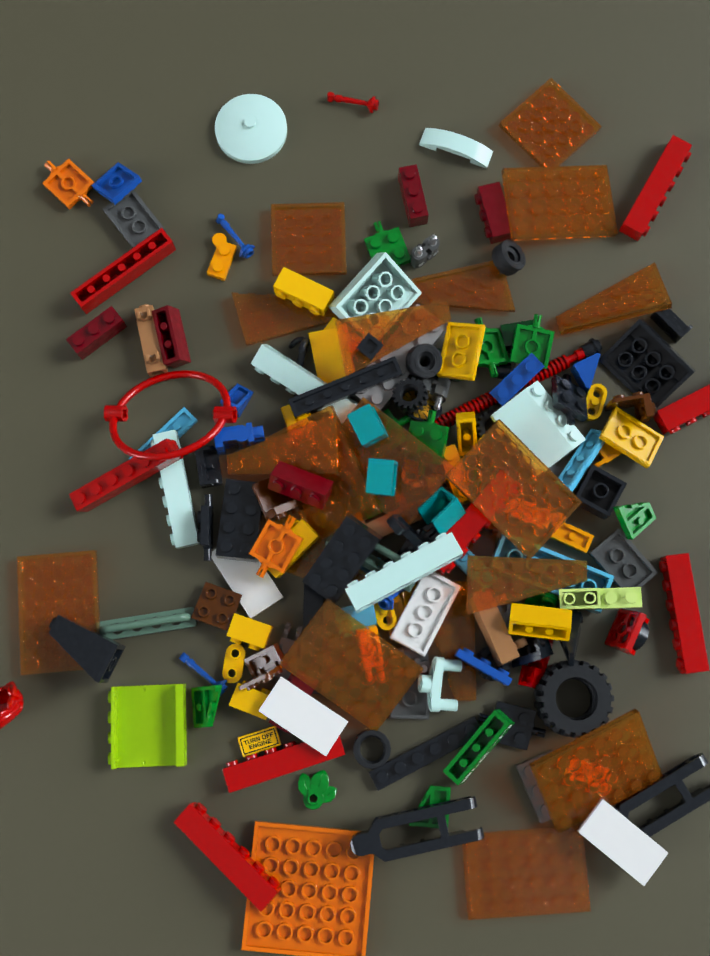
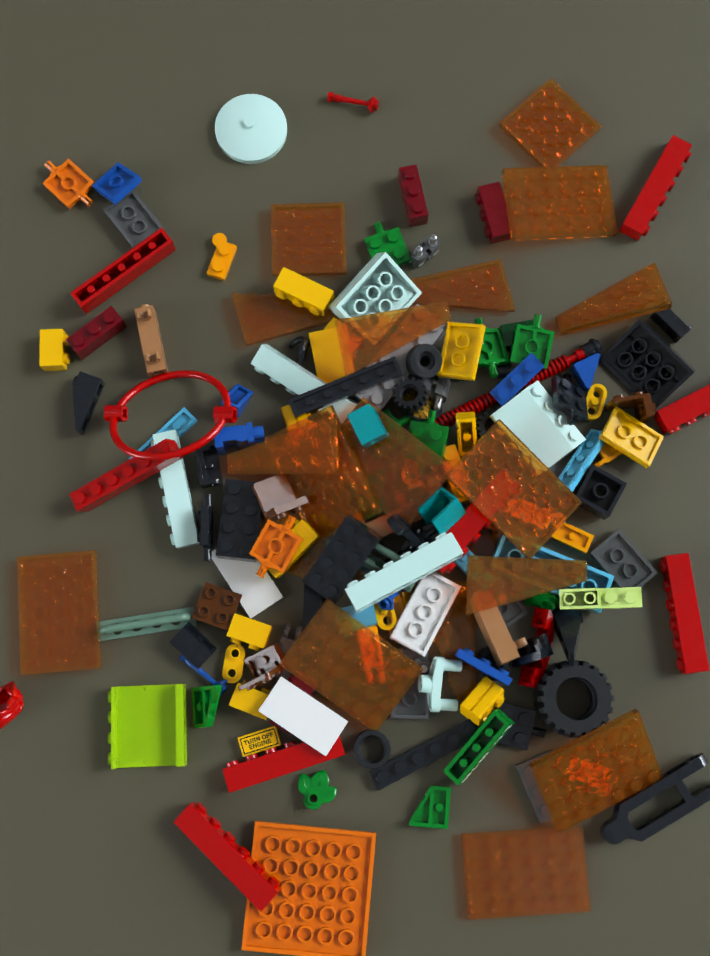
(53, 350): none -> yellow brick
(85, 397): none -> black slope
(91, 650): black slope -> none
(171, 336): dark red brick -> none
(193, 645): none -> black hinge
(246, 250): blue piece -> none
(300, 485): dark red brick -> none
(369, 346): black plate -> none
(369, 841): black piece -> none
(381, 477): teal piece -> none
(456, 144): light aqua slope -> none
(482, 701): none -> yellow brick
(508, 257): black tyre -> none
(540, 622): yellow brick -> none
(622, 842): white tile -> none
(628, 631): red piece -> none
(634, 518): green wing -> none

